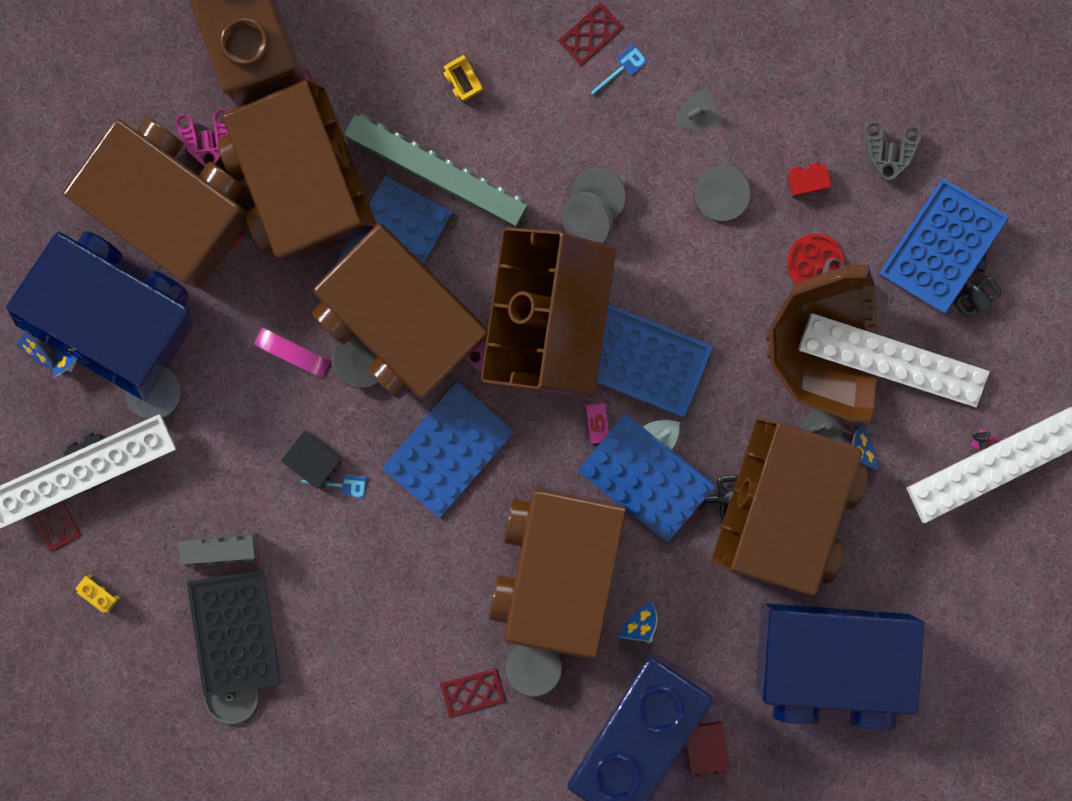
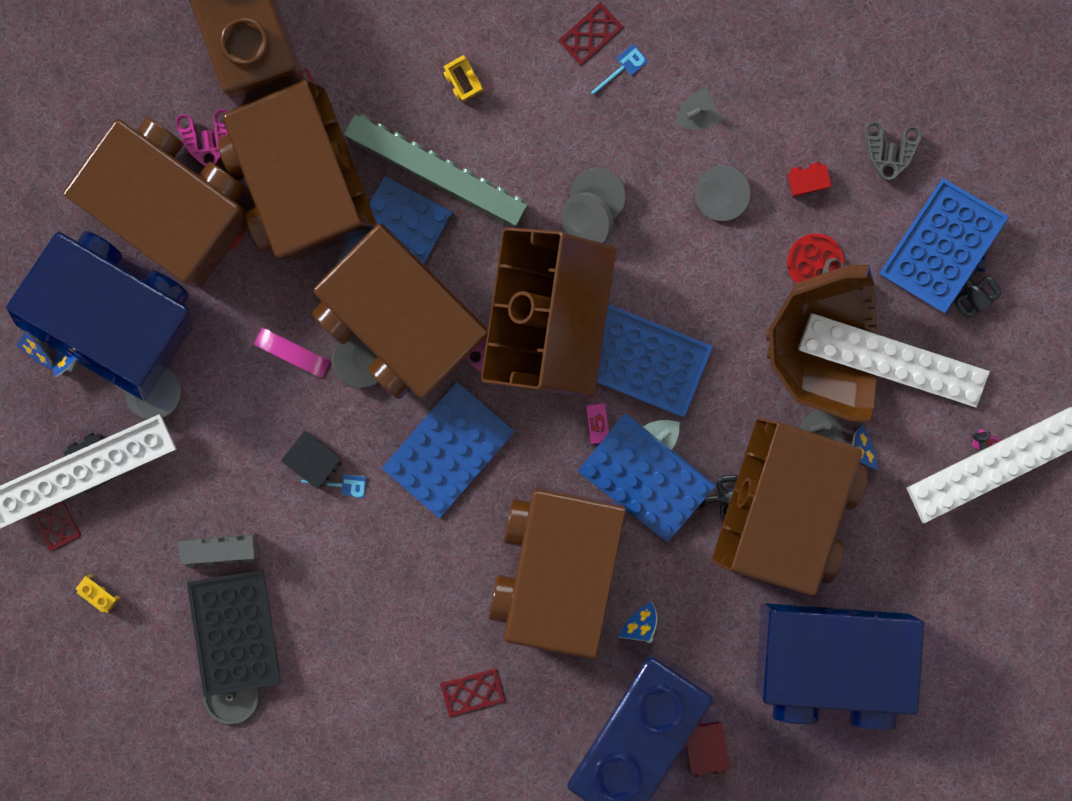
(533, 670): dark grey piece -> none

